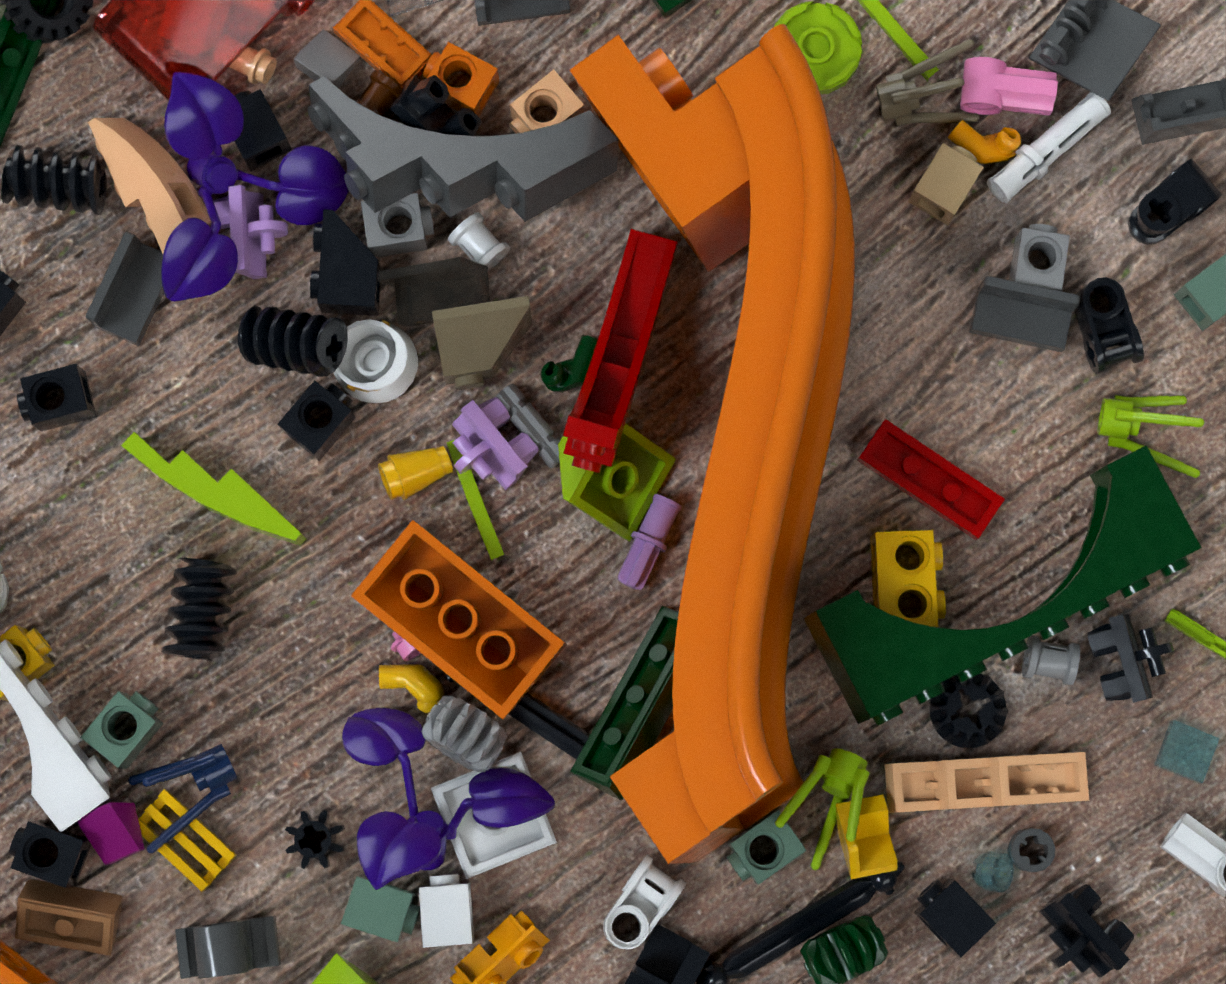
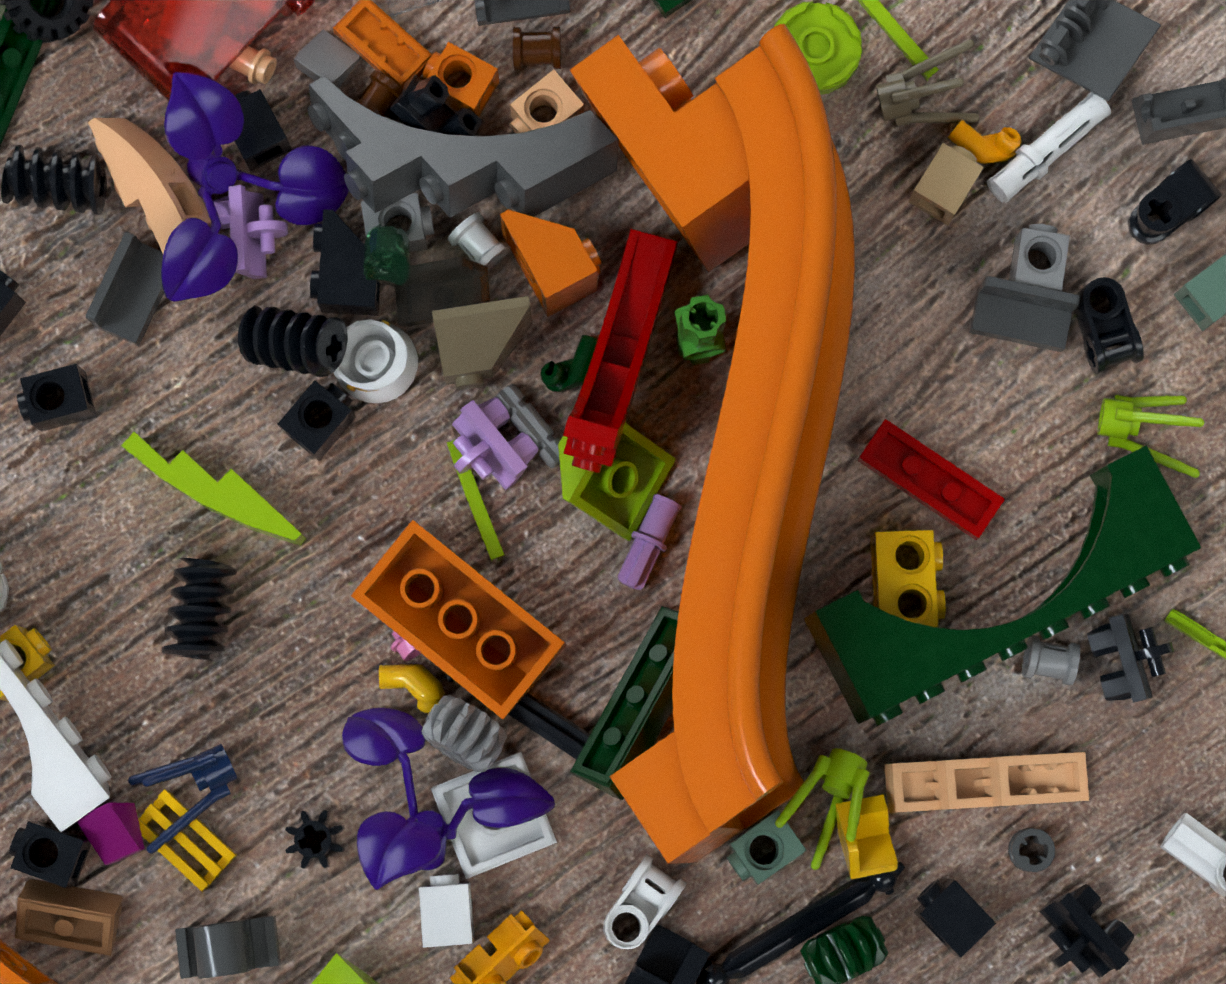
(102, 733): sand green brick -> none
(381, 911): sand green brick -> none
(387, 254): none -> clear green piece
(413, 471): yellow cone -> none
(536, 48): none -> reddish brown bush
(552, 259): none -> orange slope
(700, 330): none -> bright green piece
(962, 731): black gear -> none
(993, 871): clear light blue hinge -> none
(994, 88): bright pink piece -> none
(1186, 751): clear light blue tile -> none

